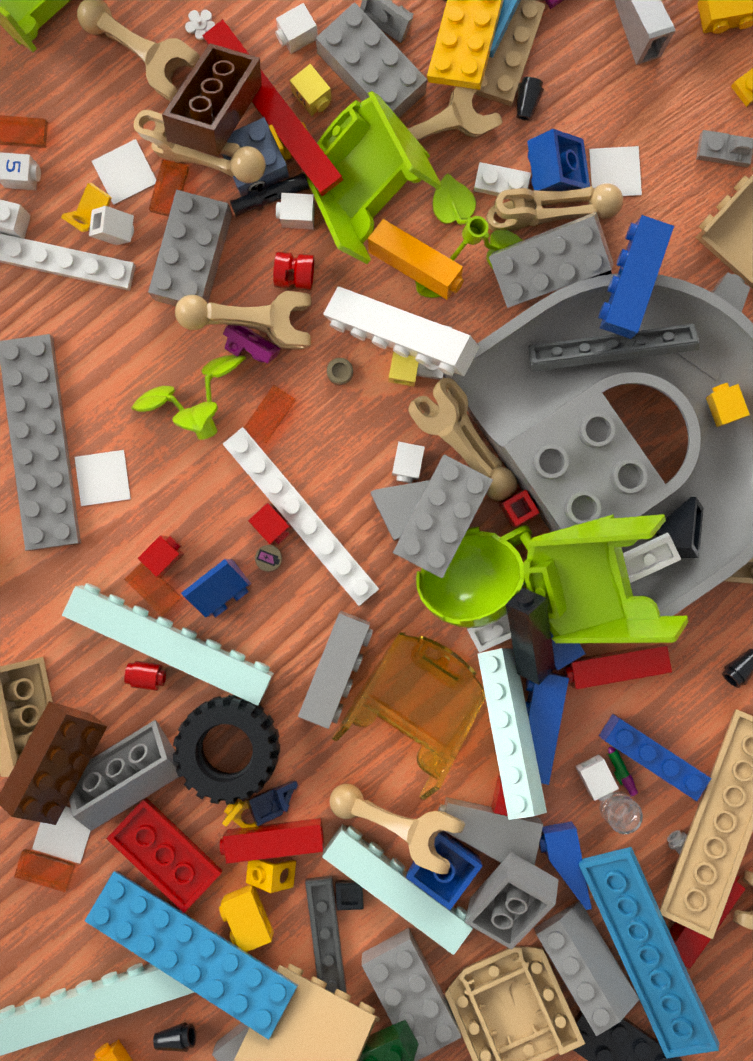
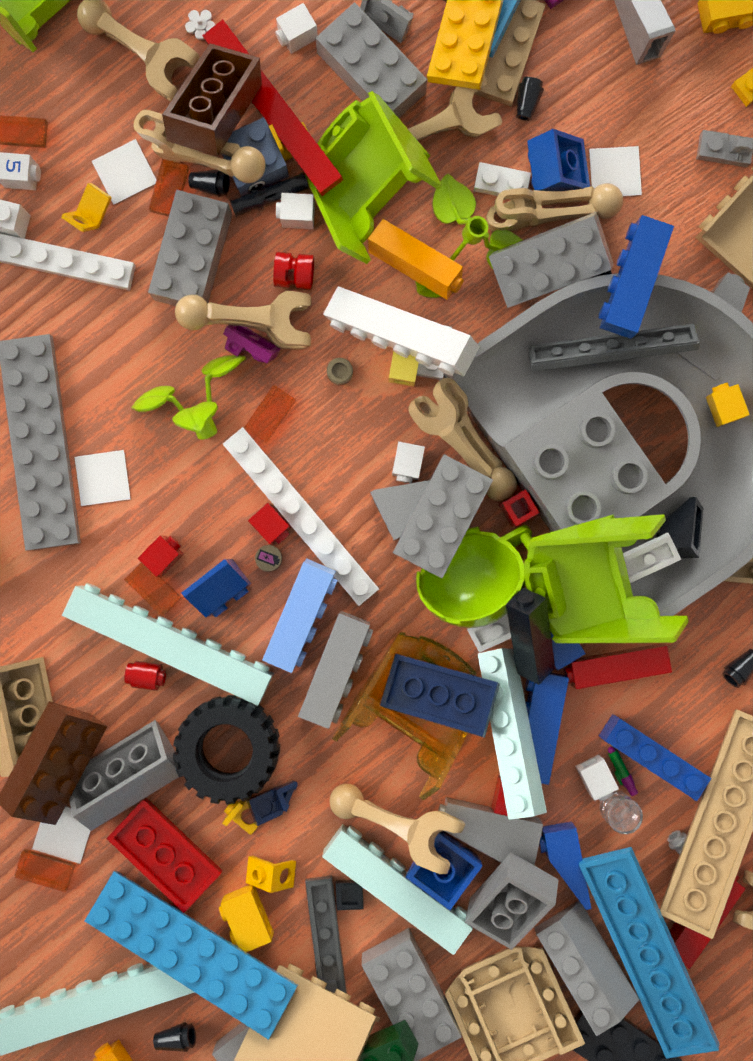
(111, 225): white brick -> none
(210, 182): none -> black cone
(272, 841): red brick -> none
(299, 615): none -> light blue brick
(311, 90): light yellow brick -> none
(440, 695): none -> dark blue plate

